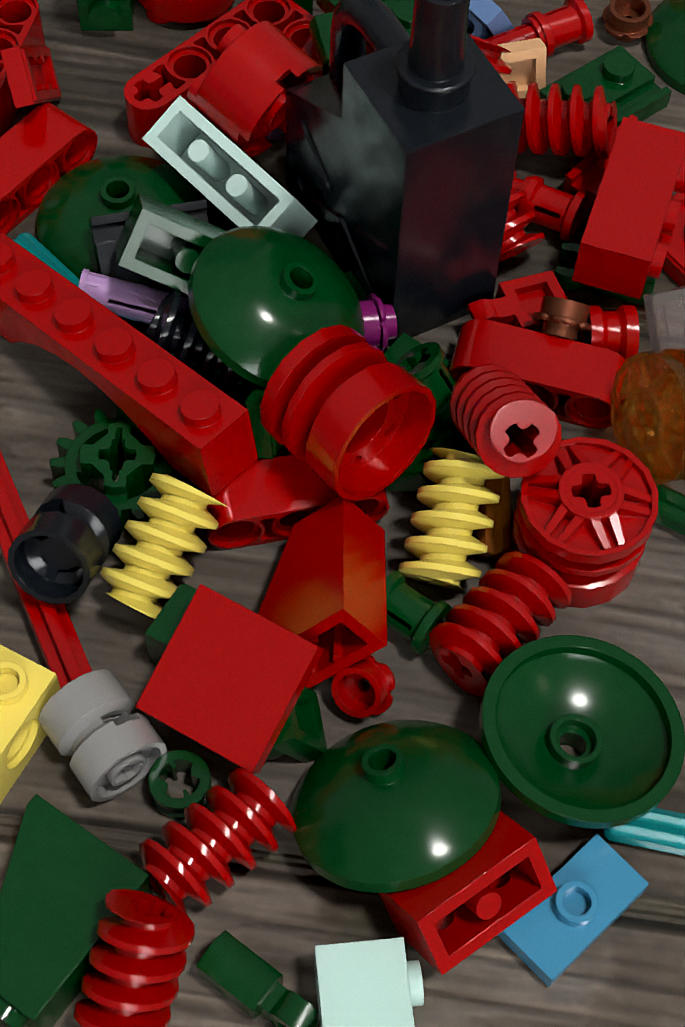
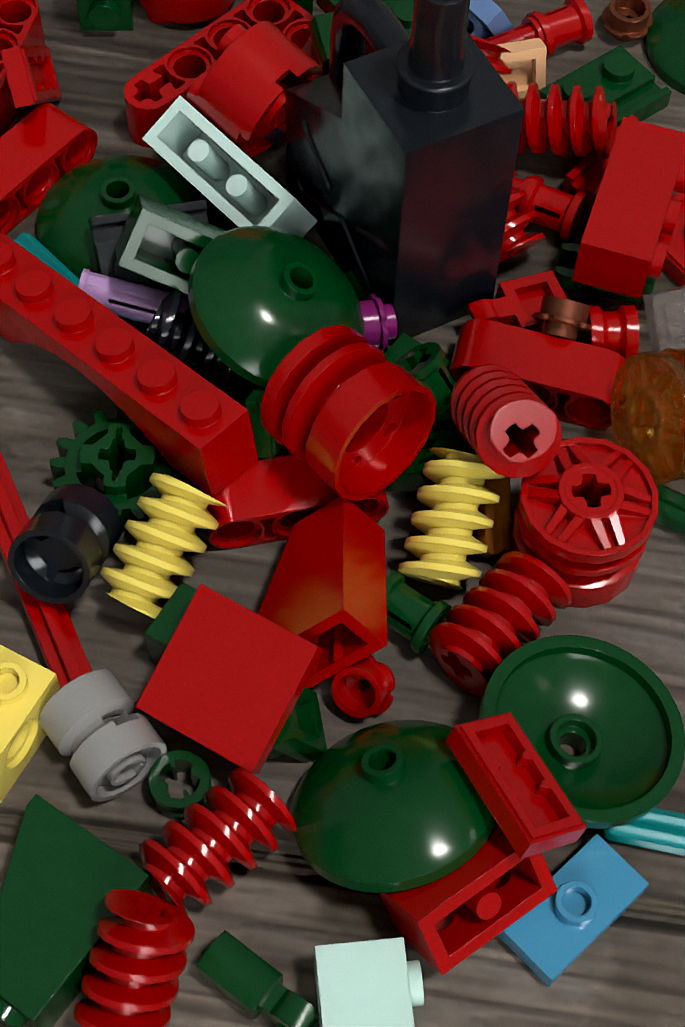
(515, 785): none -> red plate

